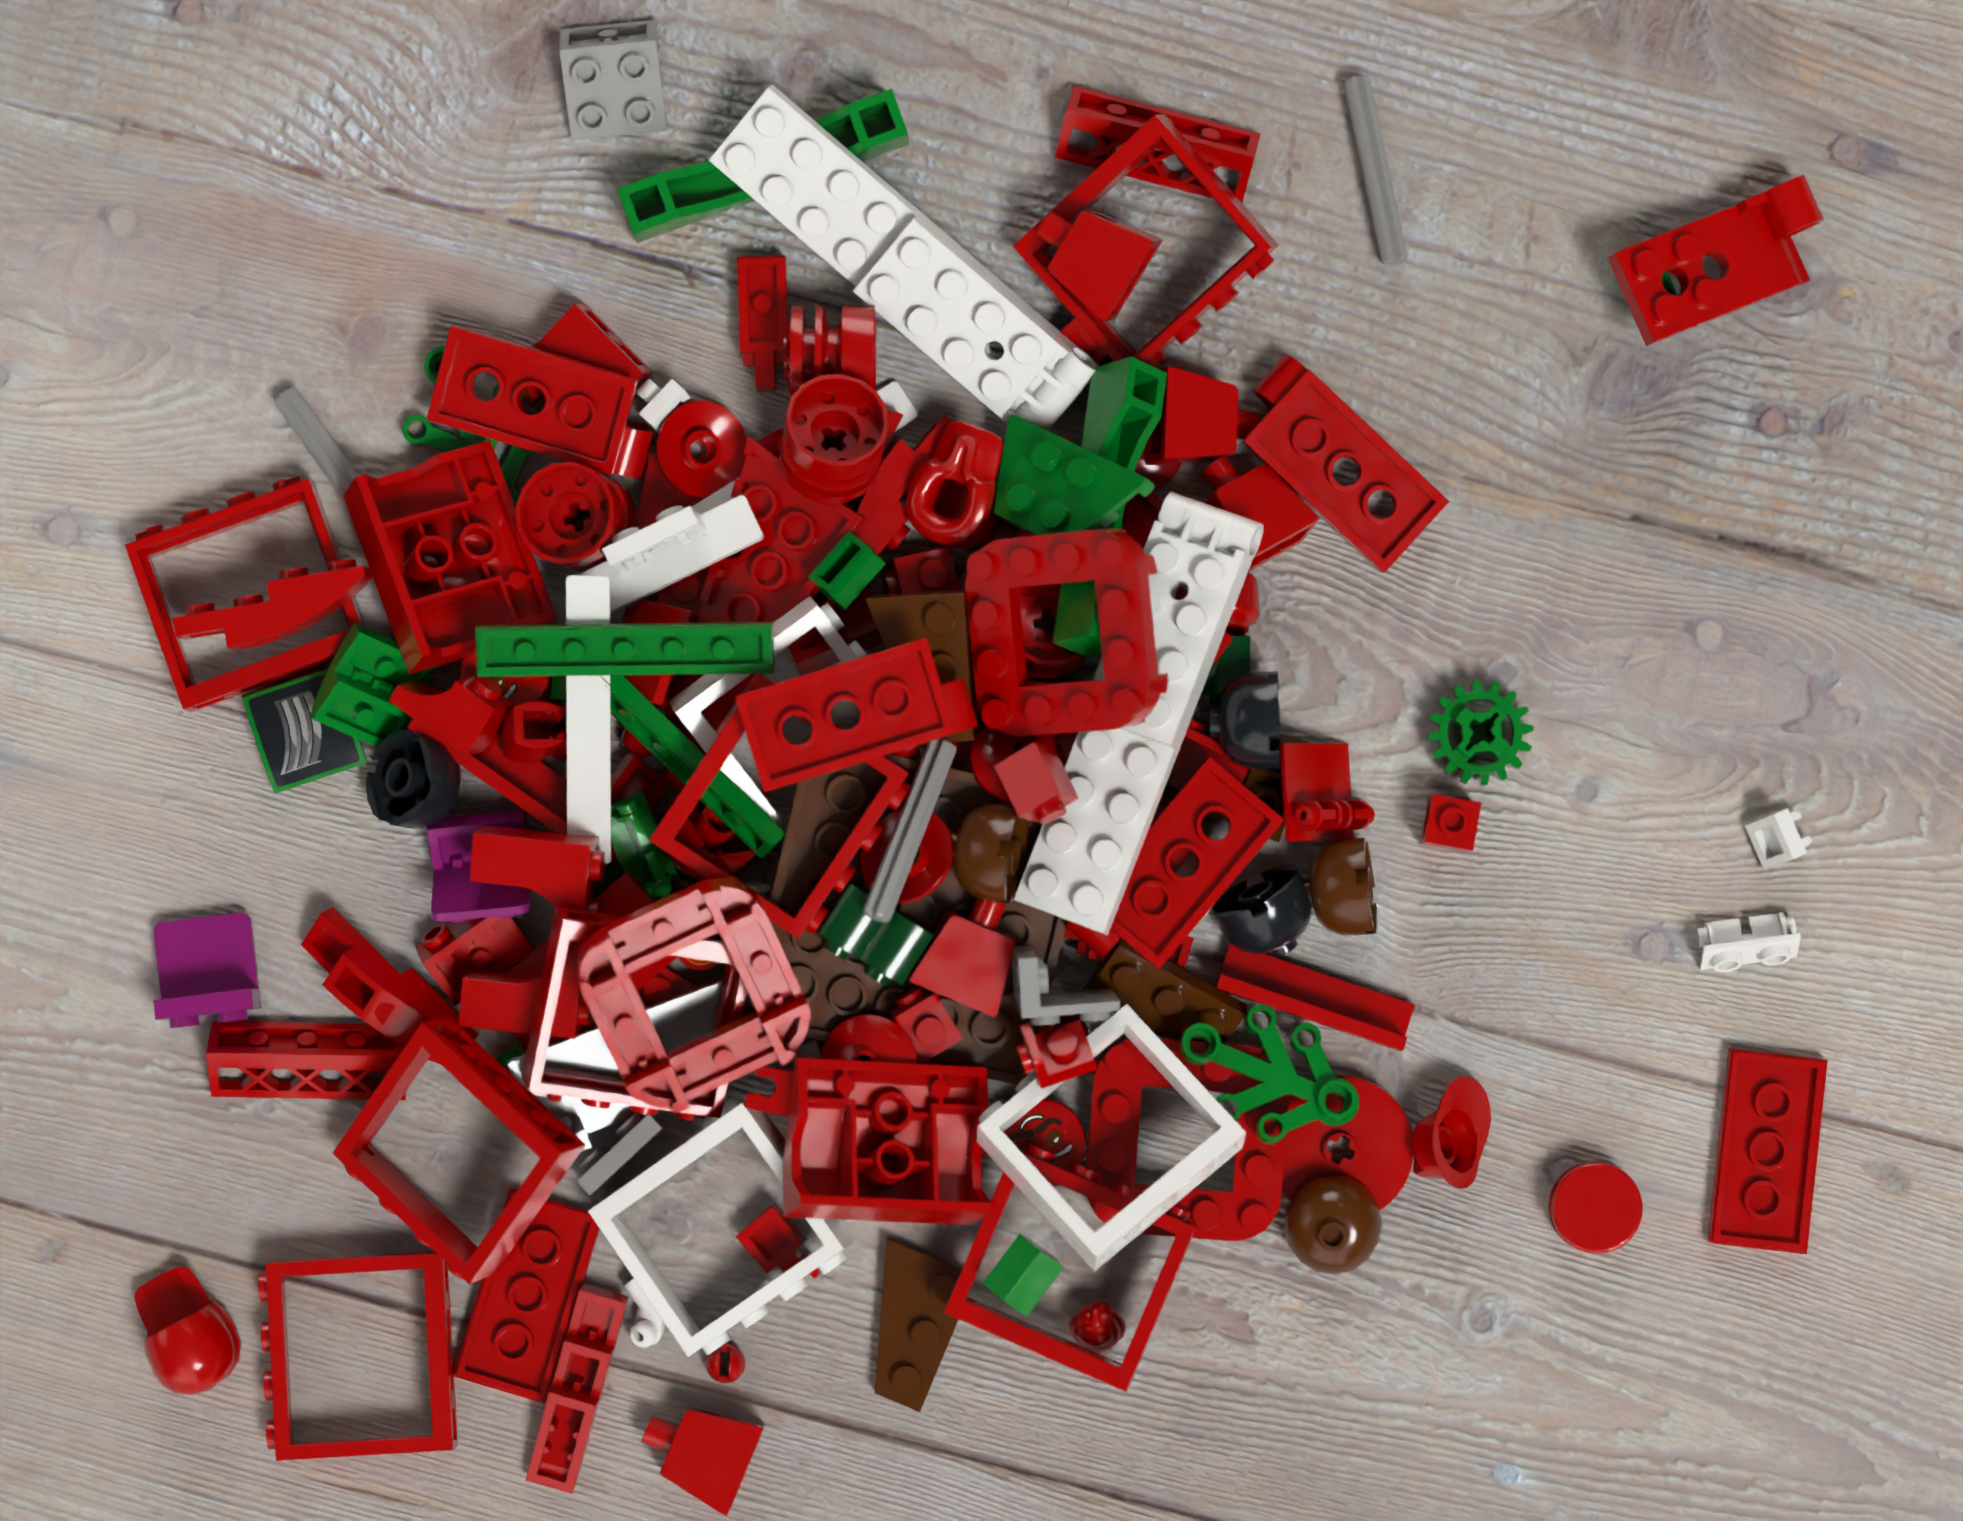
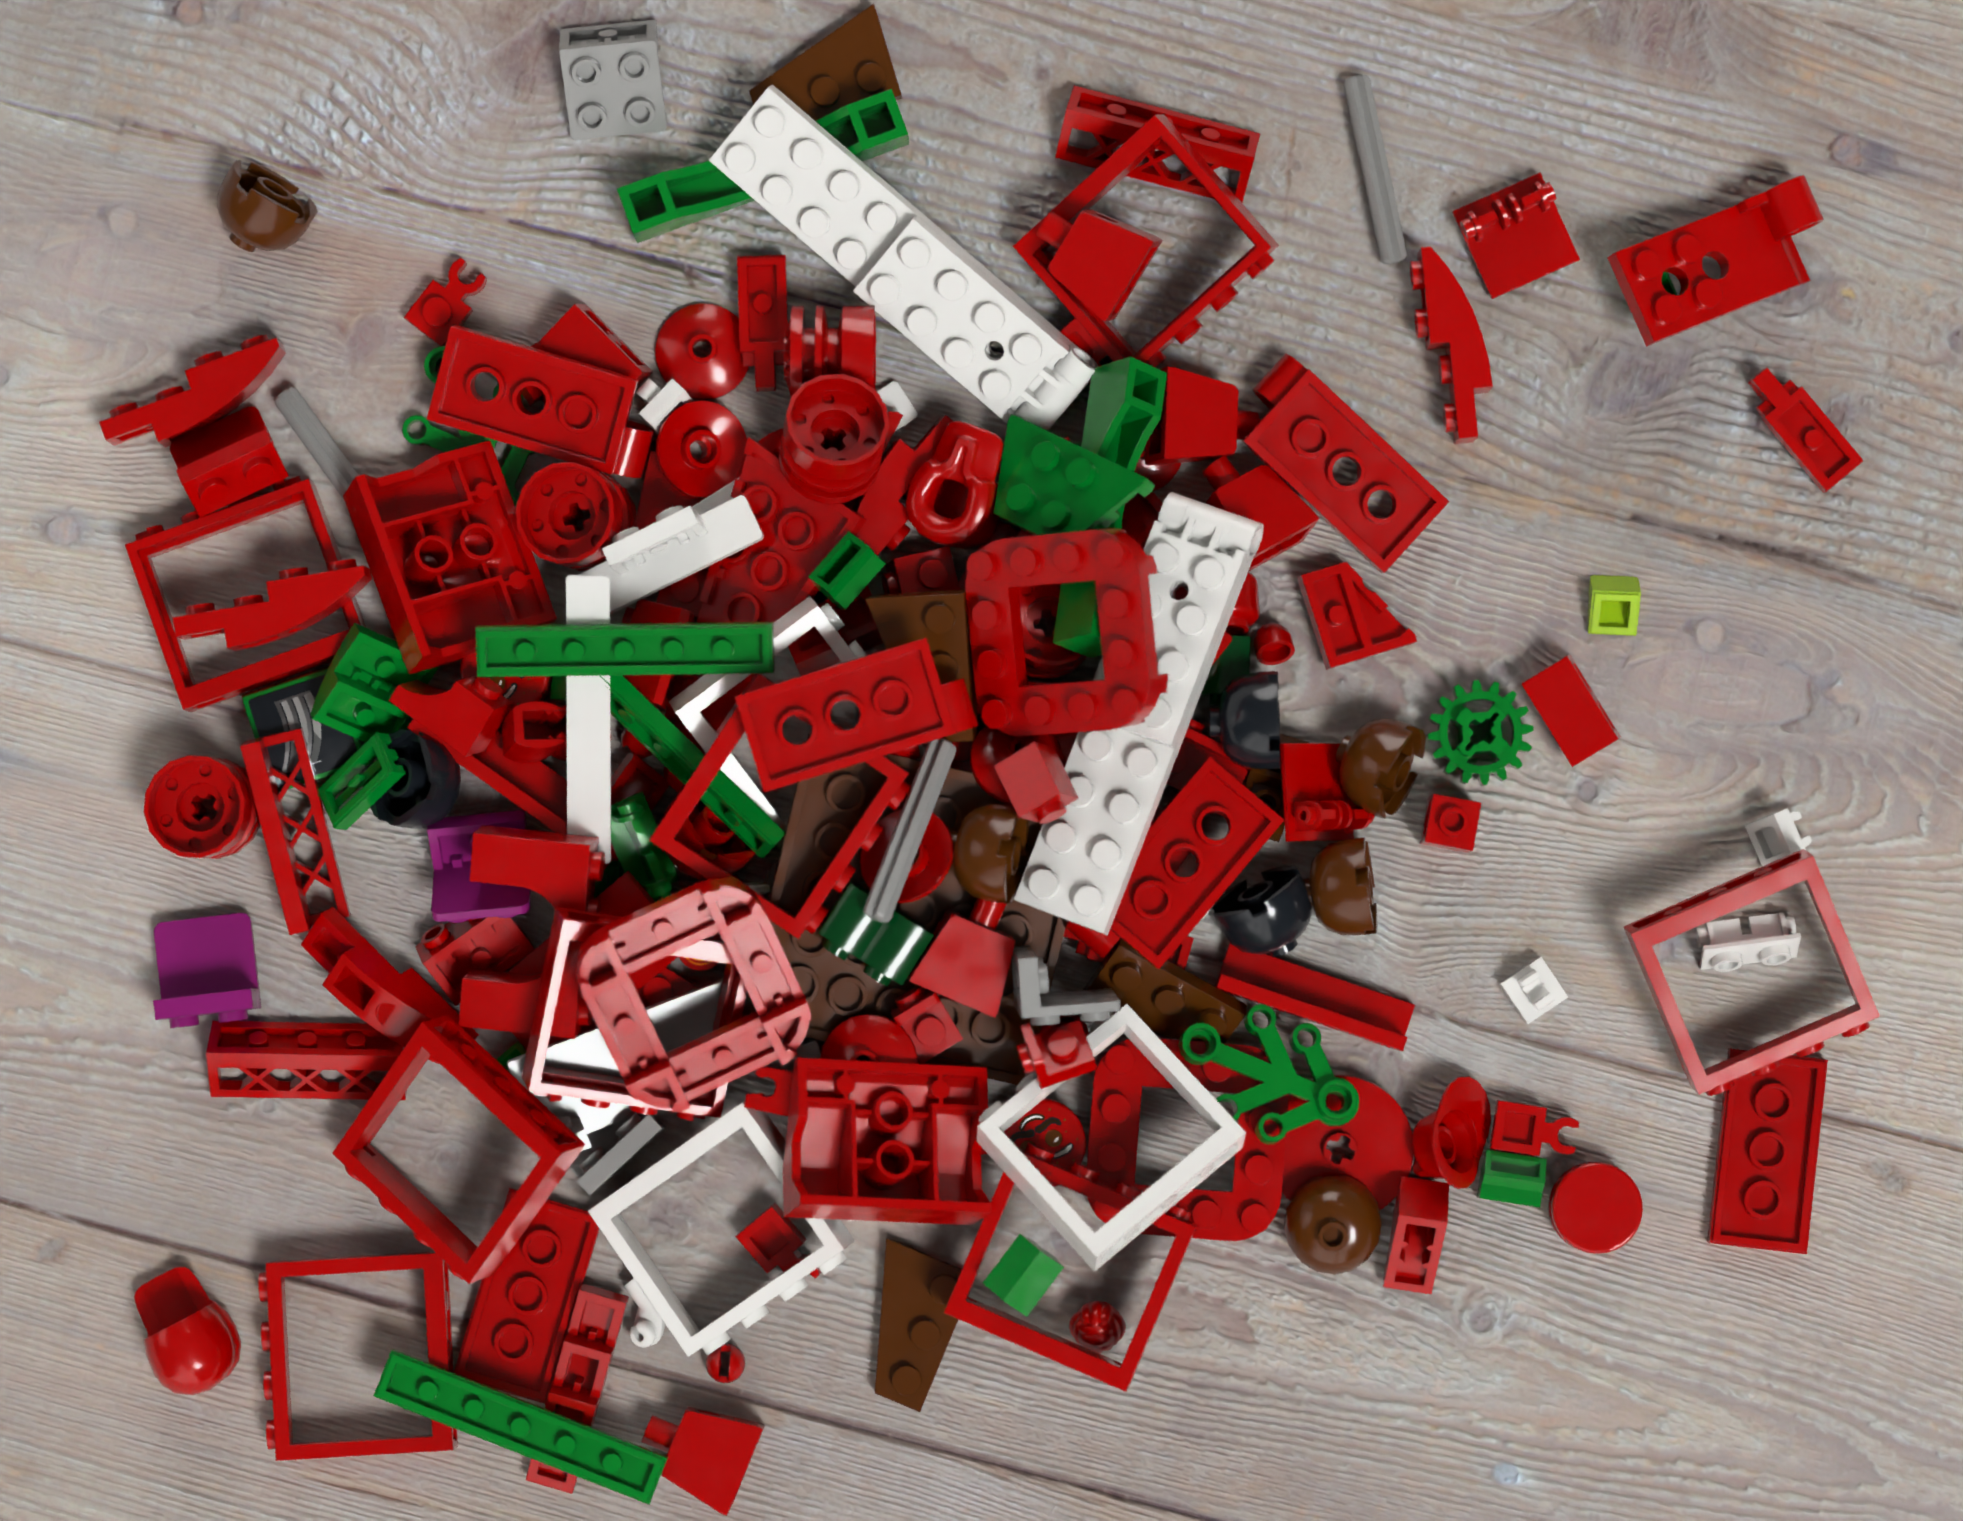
(176, 808): none -> red wheel
(217, 389): none -> red slope
(227, 460): none -> red bracket
(261, 209): none -> reddish brown cylinder
(276, 831): none -> red fence
(362, 788): none -> green tile
(444, 306): none -> red plate
(520, 1426): none -> green tile
(707, 376): none -> red dish
(837, 69): none -> reddish brown wing
(1273, 644): none -> red hinge
(1349, 617): none -> red wing
(1378, 764): none -> reddish brown cylinder
(1416, 1235): none -> red arch
(1451, 325): none -> red slope
(1512, 1178): none -> green piece
(1516, 235): none -> red hinge
(1523, 1129): none -> red plate
(1533, 990): none -> white tile
(1571, 710): none -> red hinge
(1613, 605): none -> lime slope
(1719, 902): none -> window
(1804, 430): none -> red hinge

